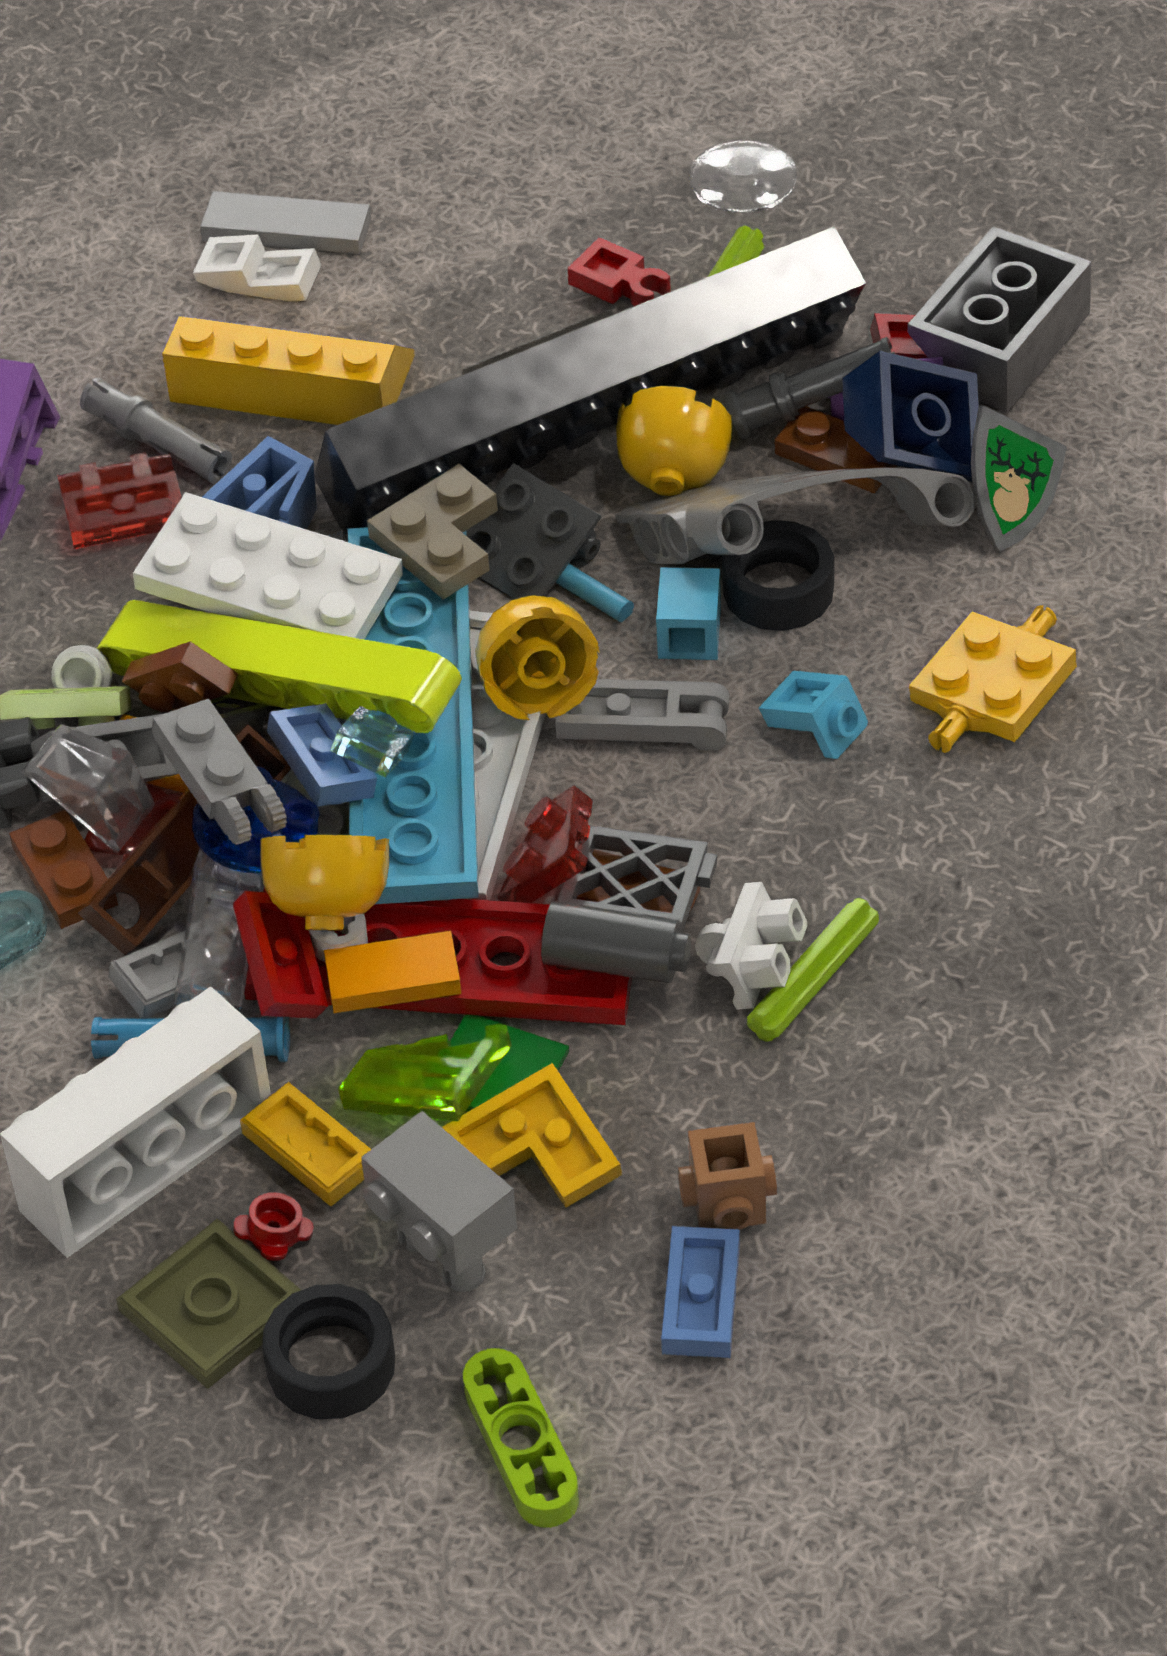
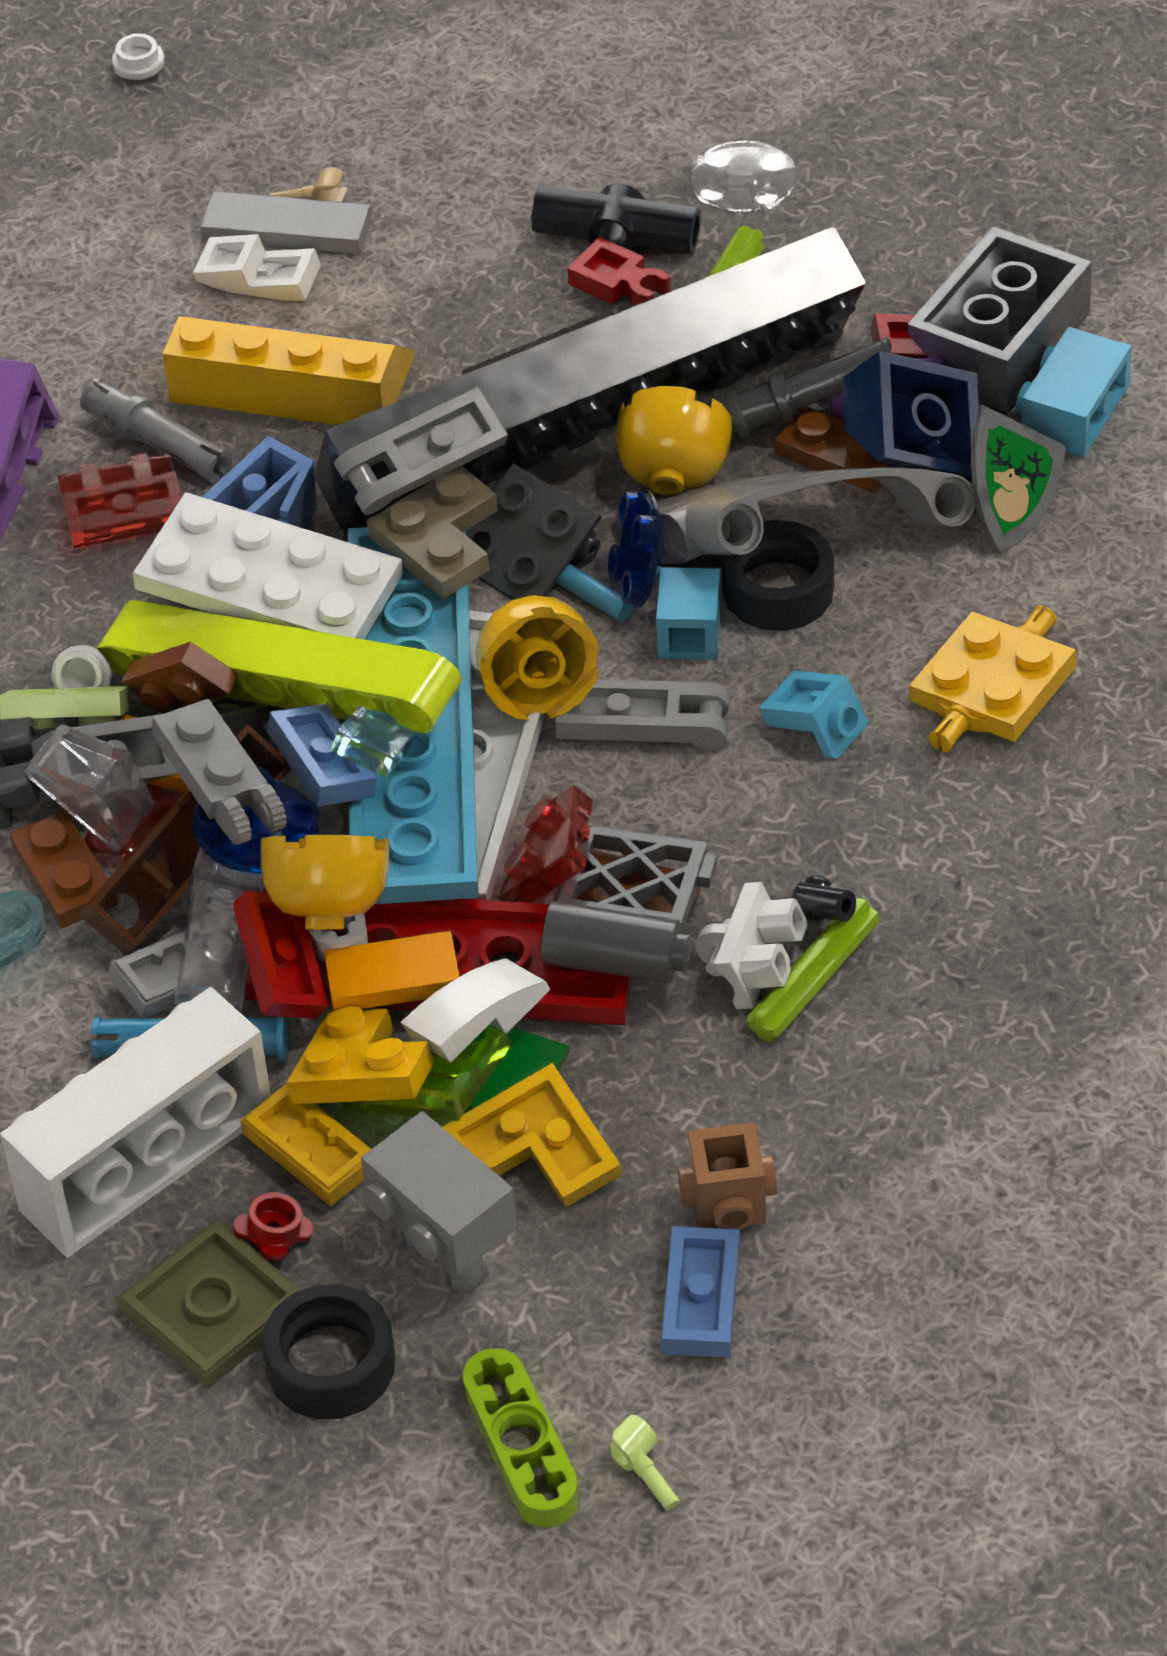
(137, 57): none -> white plate
(323, 190): none -> tan hand
(358, 1061): none -> yellow plate
(422, 449): none -> light grey plate
(462, 1009): none -> white slope
(617, 216): none -> black piece
(629, 1450): none -> yellowish green hand
(641, 547): none -> clear blue dish
(822, 901): none -> black arm
(1076, 389): none -> medium azure brick

